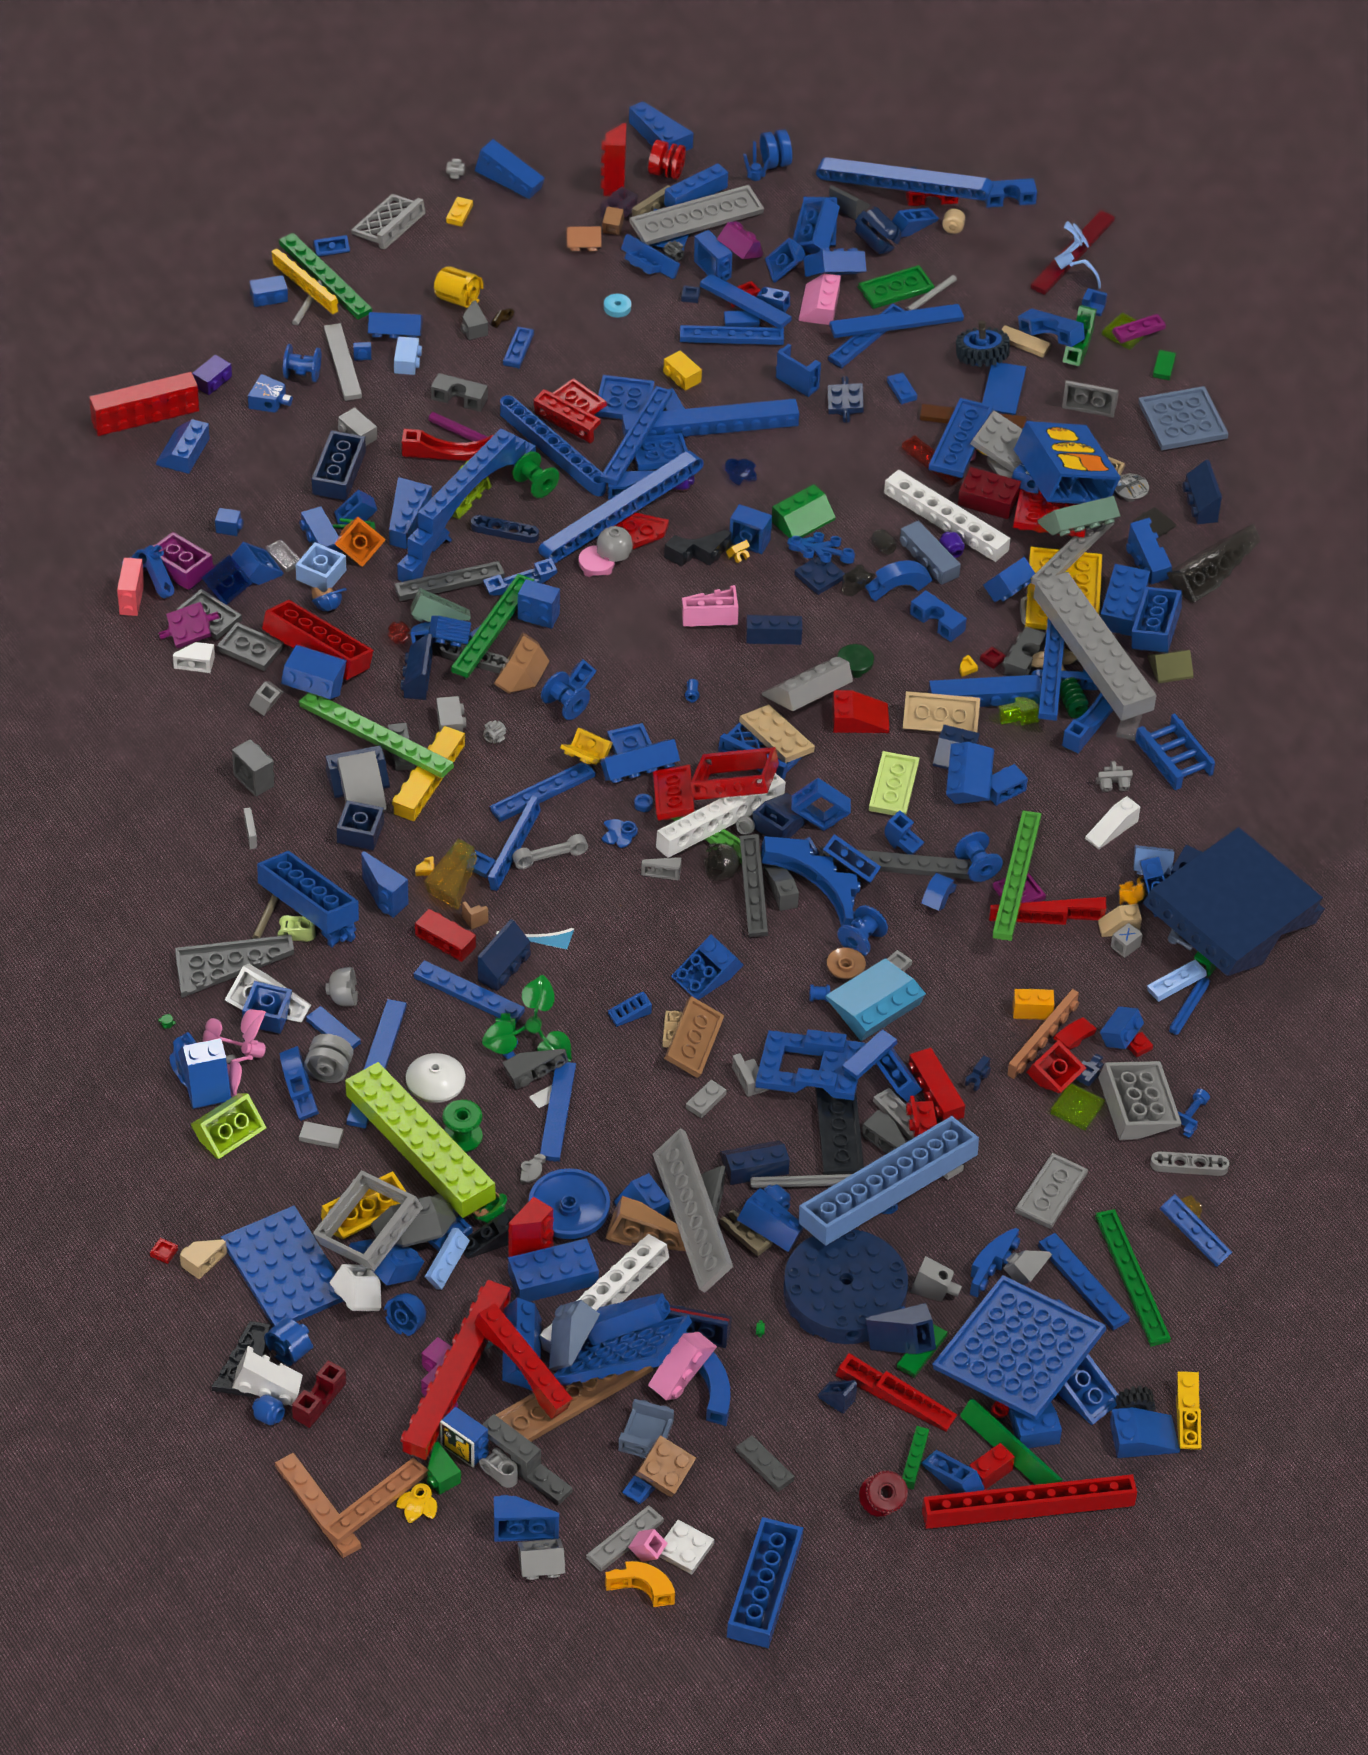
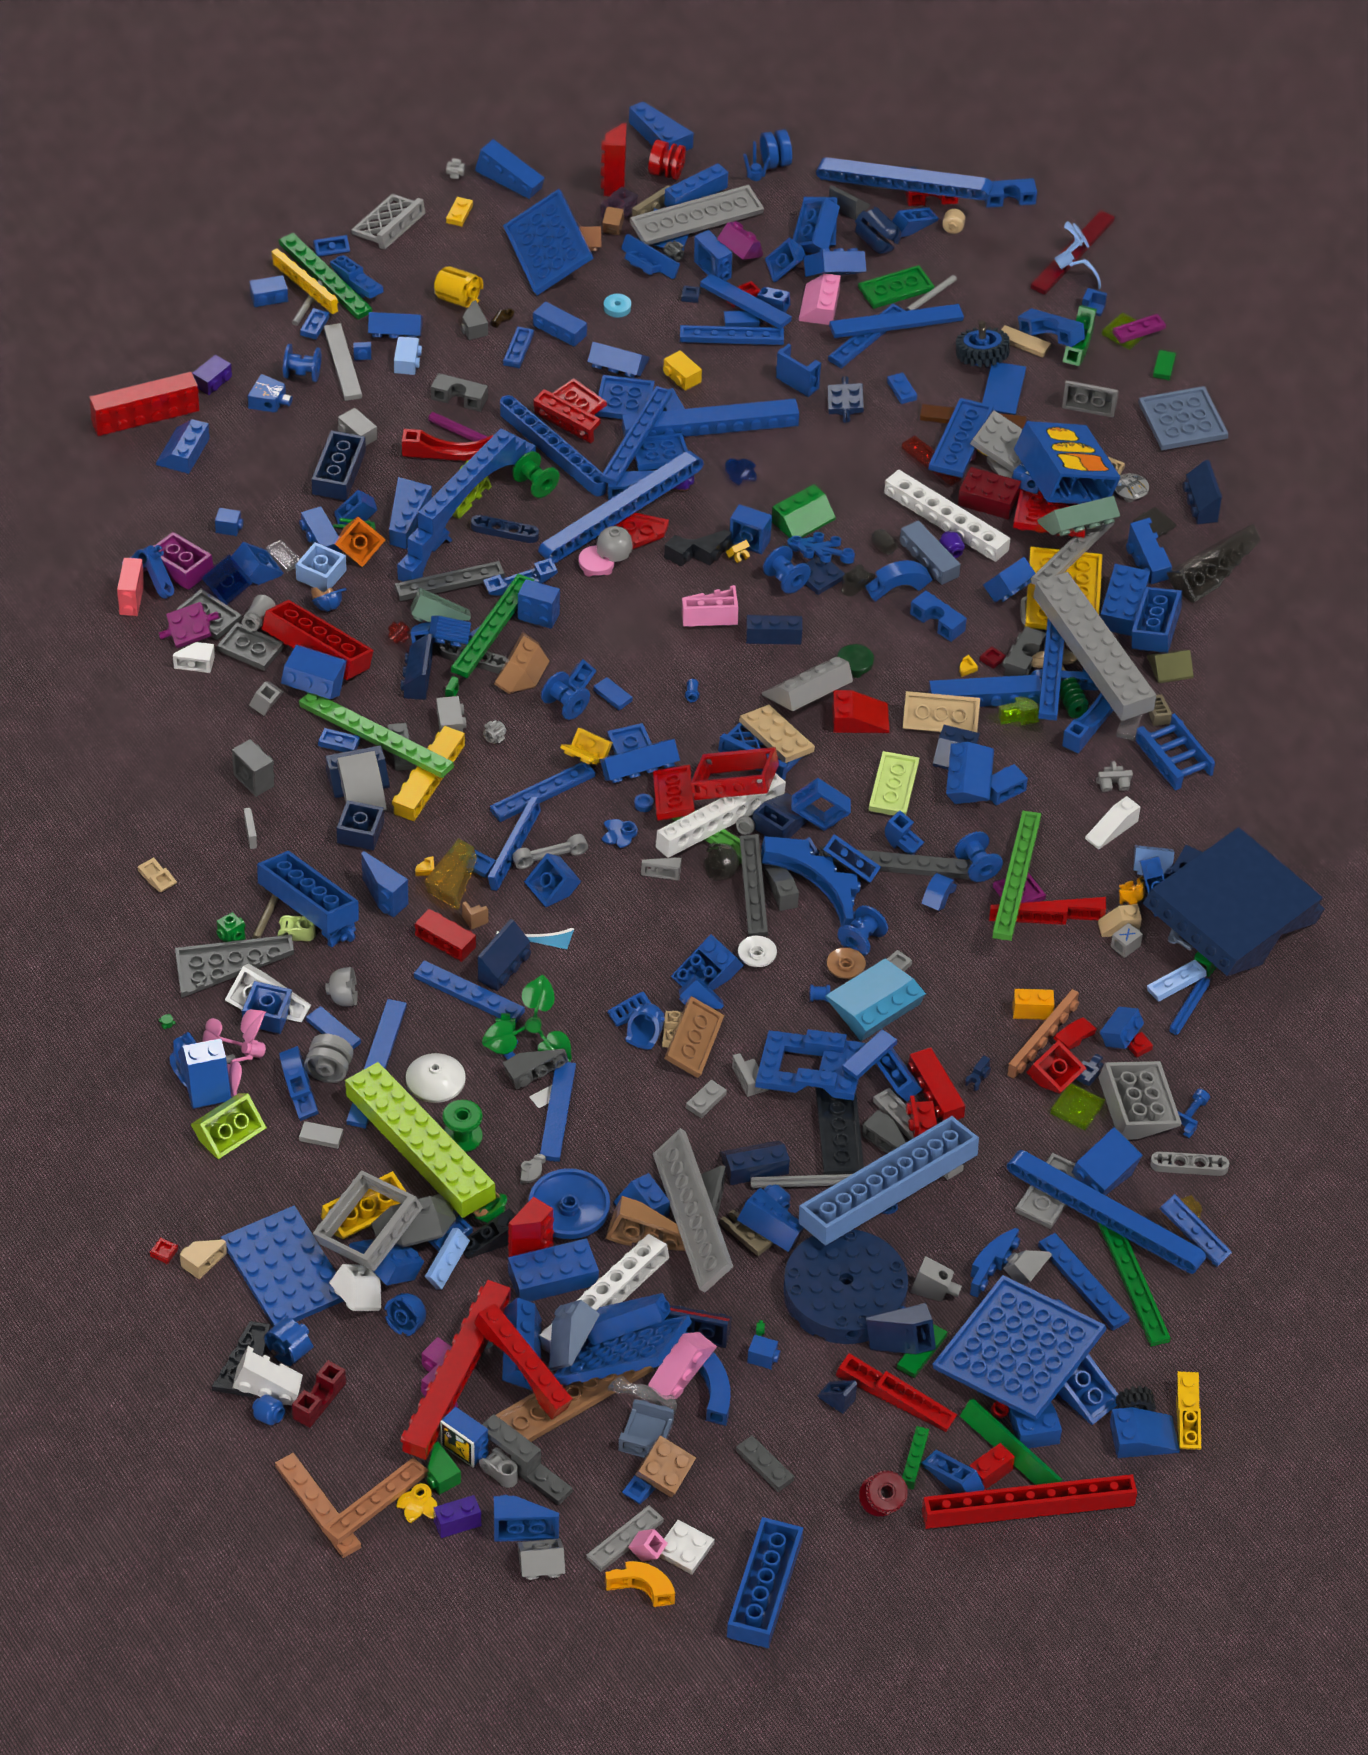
(156, 875): none -> tan slope
(231, 928): none -> green brick
(255, 615): none -> light grey plant
(314, 323): none -> blue plate
(338, 740): none -> blue plate
(354, 276): none -> blue slope
(452, 687): none -> green tile
(457, 1516): none -> dark purple brick
(548, 242): none -> blue plate
(552, 880): none -> blue slope
(560, 324): none -> blue brick
(612, 693): none -> blue tile
(617, 359): none -> slope
(642, 1391): none -> clear piece
(645, 1026): none -> blue helmet
(698, 989): none -> blue slope
(757, 951): none -> white dish
(763, 1352): none -> blue brick
(791, 576): none -> blue hose
(1106, 1211): none -> blue beam
(1107, 1163): none -> blue slope
(1164, 711): none -> dark tan slope

